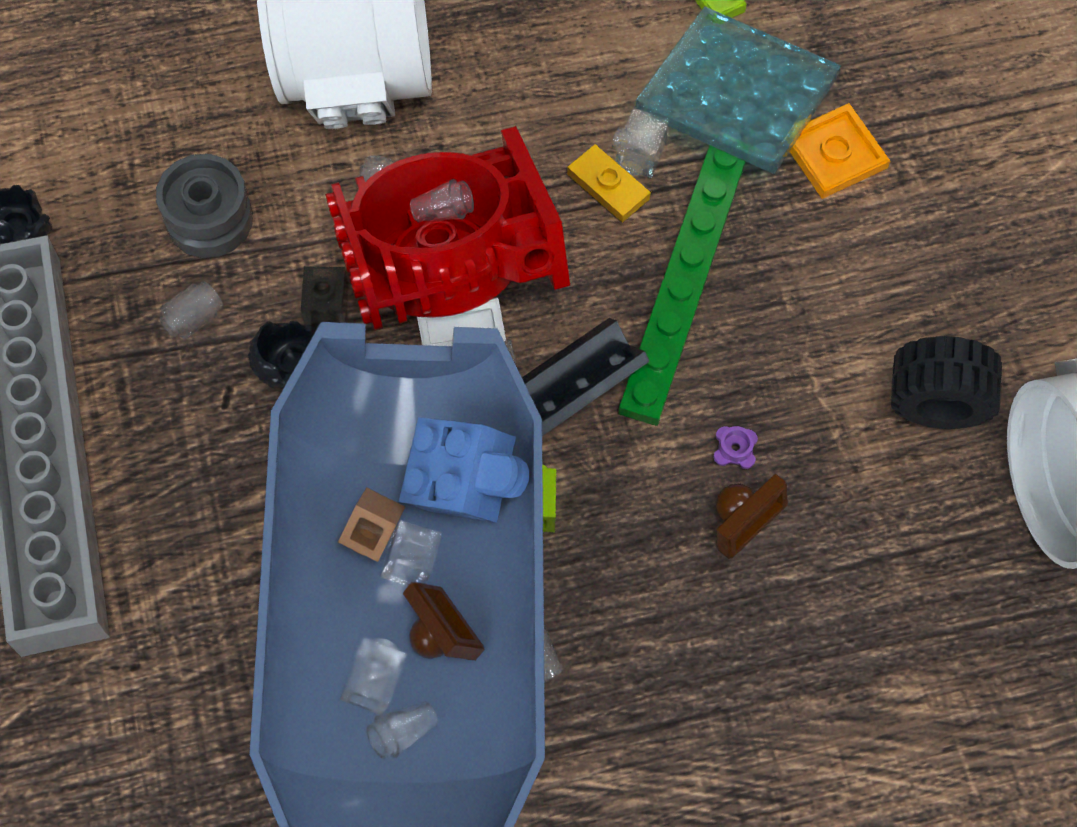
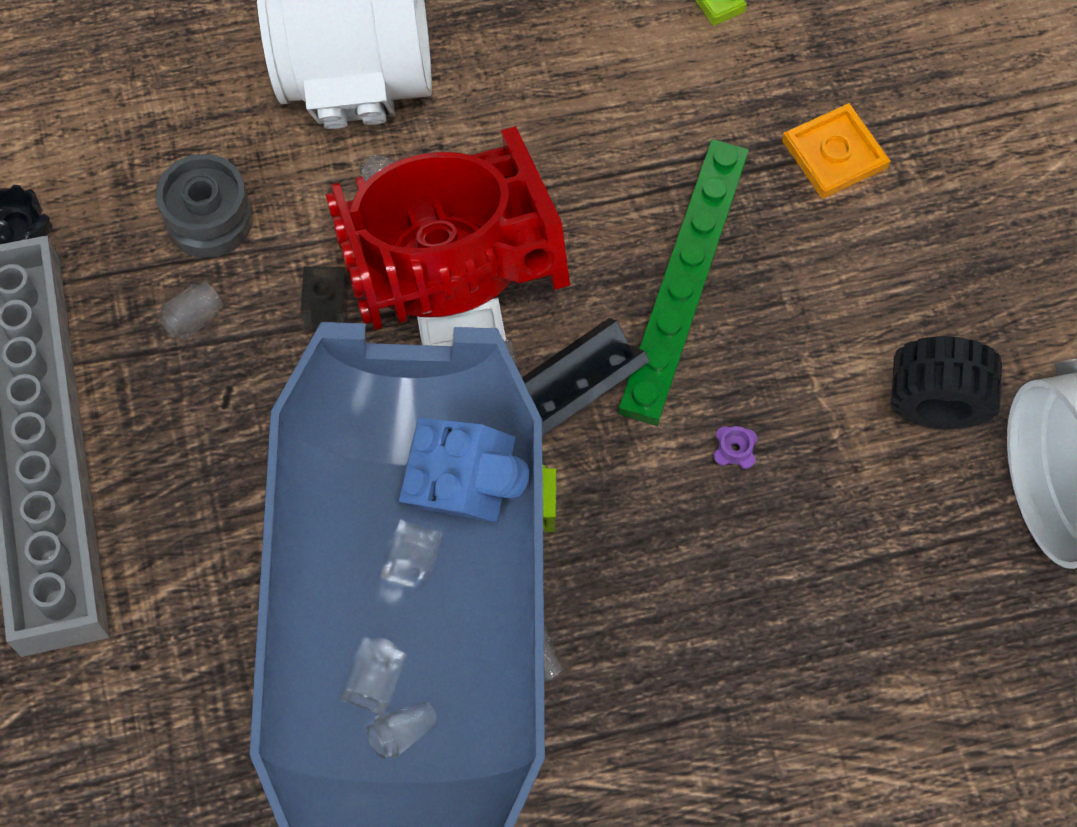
(278, 350): black hair -> none
(371, 524): medium nougat brick -> none
(439, 625): reddish brown tile -> none
(444, 202): clear cone -> none
(608, 183): yellow plate -> none
(640, 143): clear brick -> none
(738, 89): clear light blue plate -> none
(747, 512): reddish brown tile -> none

